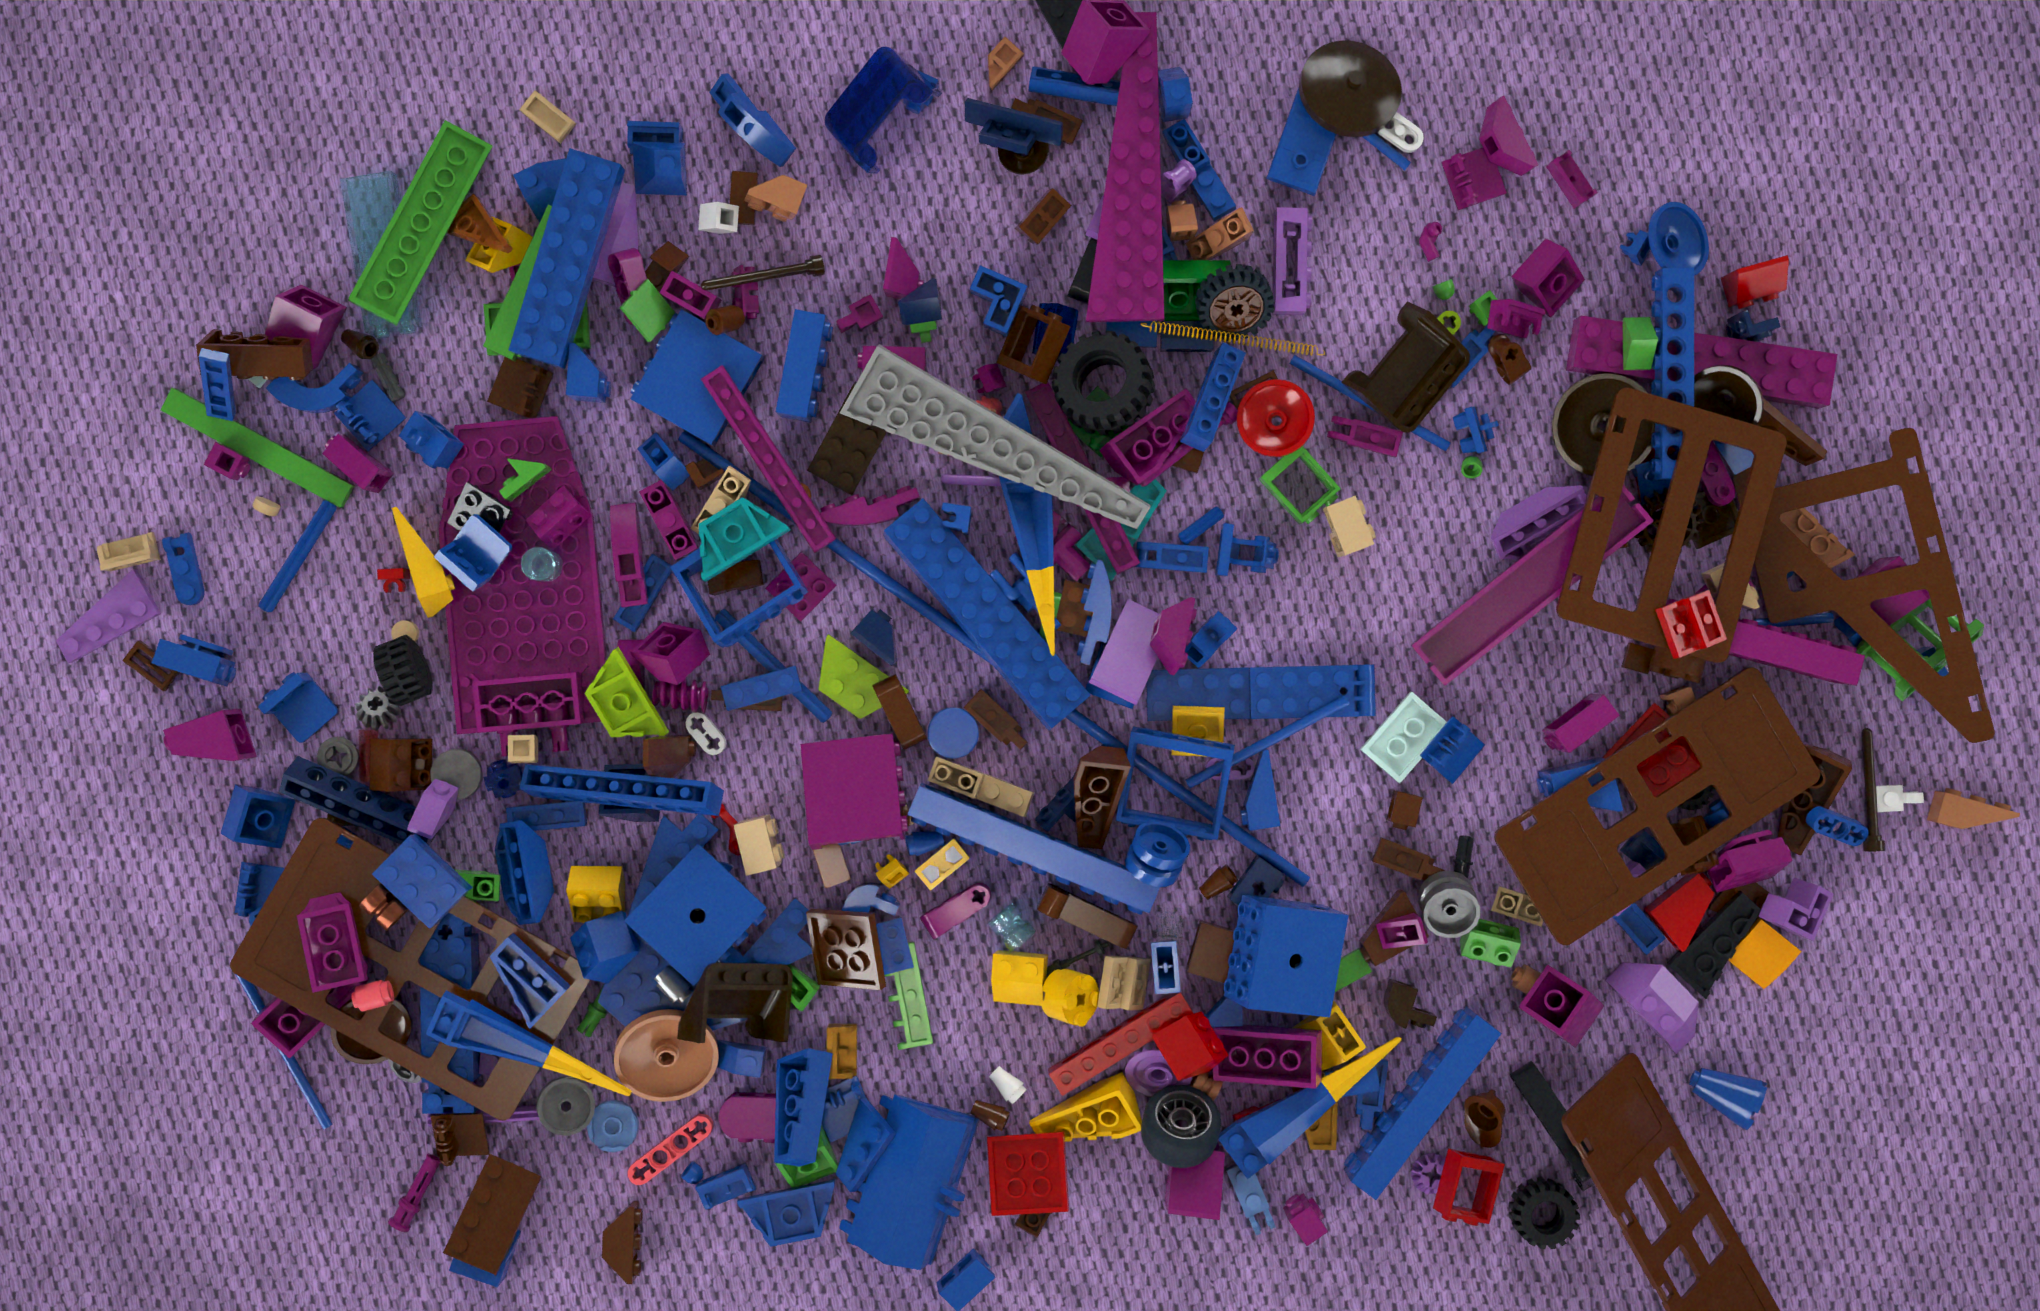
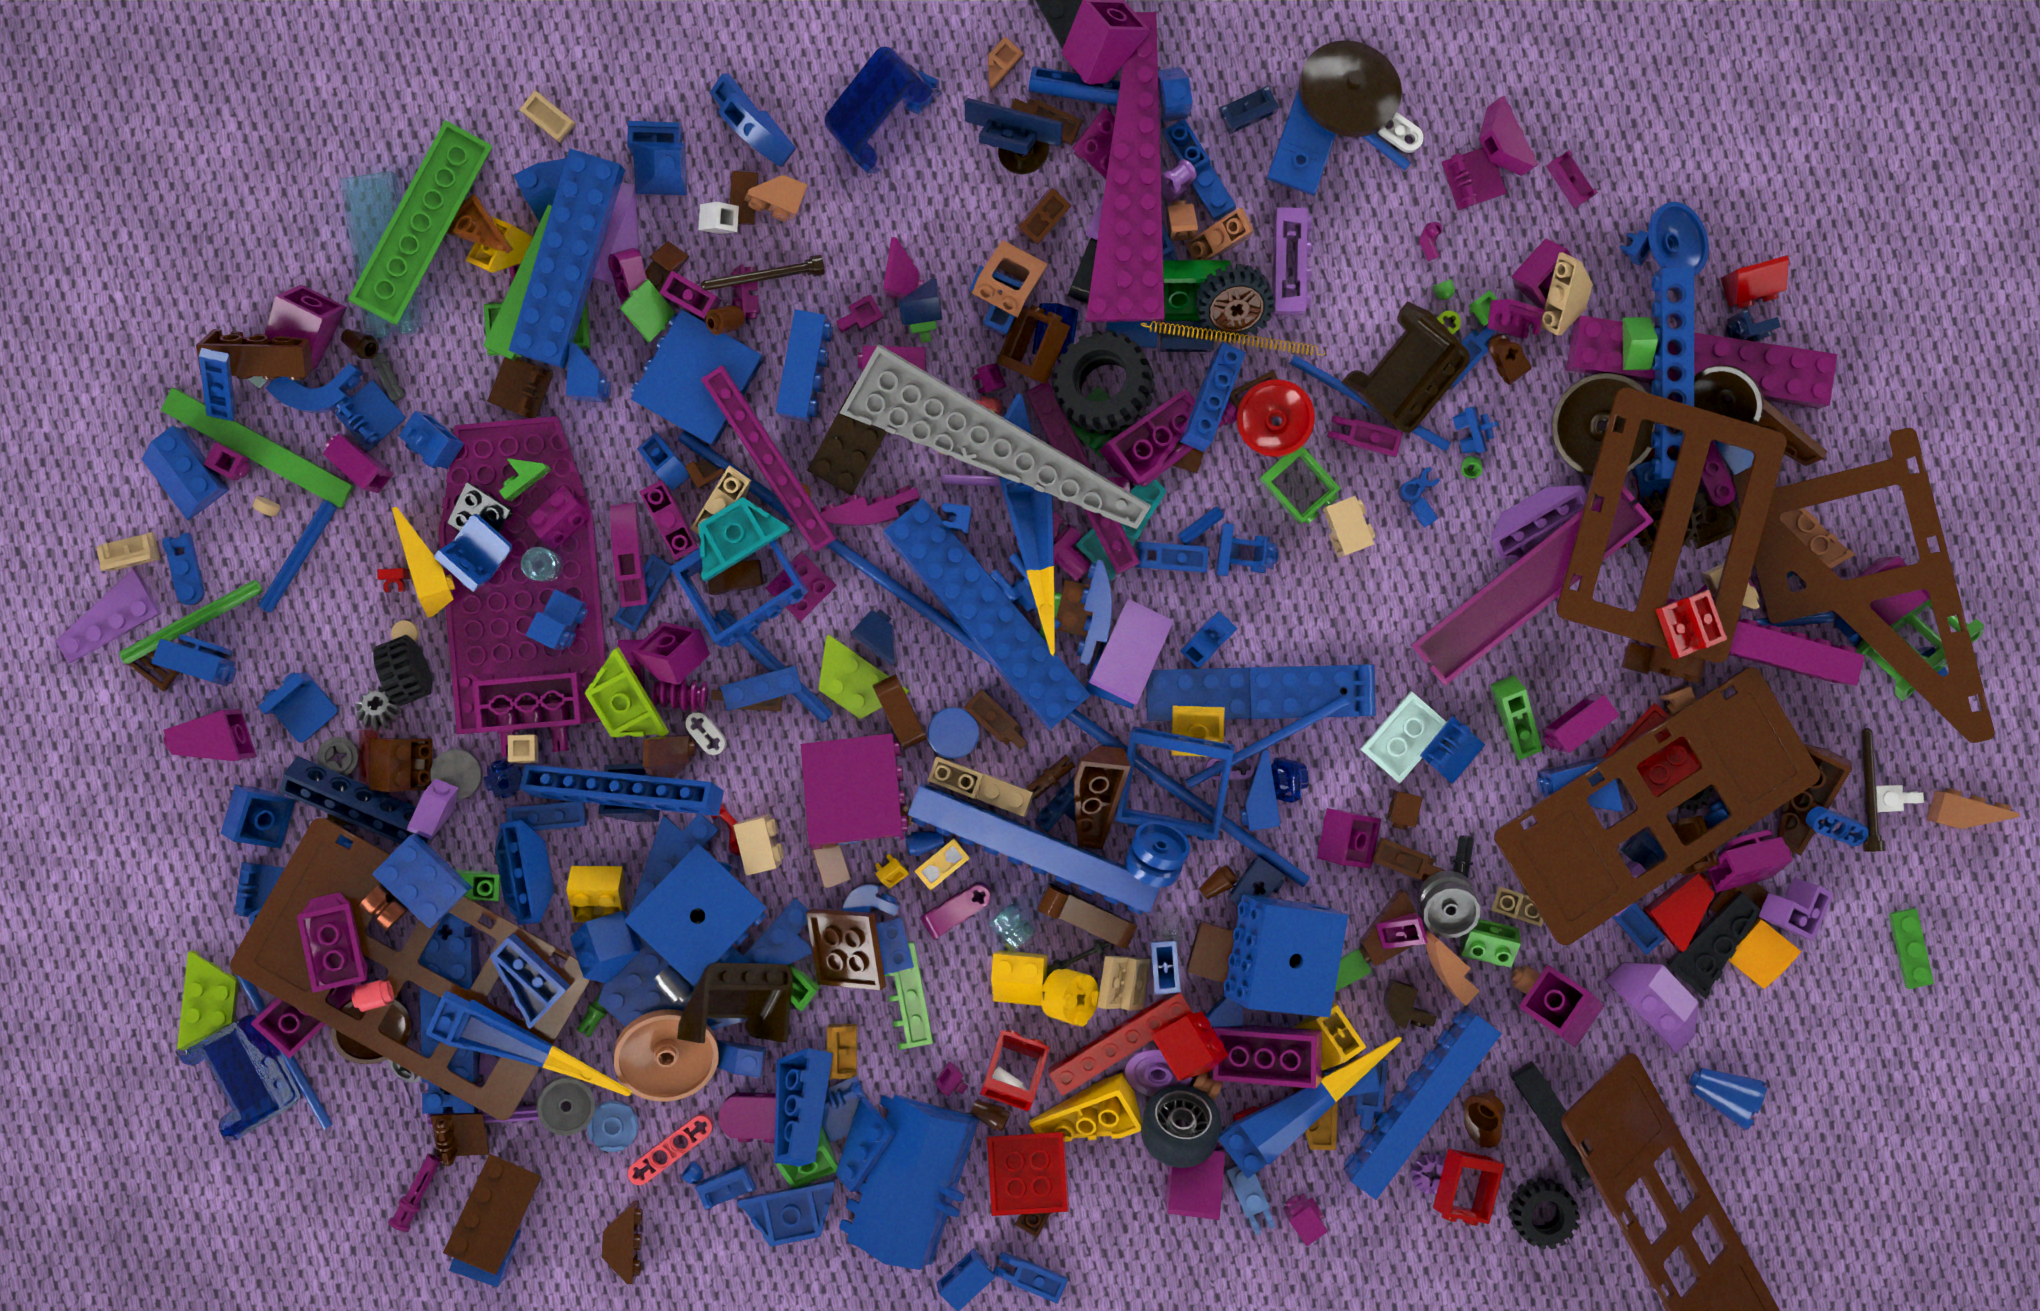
(181, 472): none -> blue slope
(191, 621): none -> bright green axle
(207, 999): none -> lime wing
(248, 1074): none -> clear blue windscreen
(558, 621): none -> blue brick
(951, 1080): none -> magenta tile
(1008, 1093): none -> red window
(1019, 265): none -> nougat window
(1032, 1278): none -> blue hinge
(1051, 776): none -> reddish brown pin
(1096, 142): none -> magenta hinge
(1172, 634): magenta slope -> none
(1248, 110): none -> dark blue hinge
(1289, 777): none -> clear blue piece
(1348, 838): none -> magenta slope
(1411, 493): none -> blue bar
(1450, 969): none -> nougat slope
(1517, 716): none -> bright green slope
(1567, 294): none -> tan slope
(1911, 948): none -> bright green plate

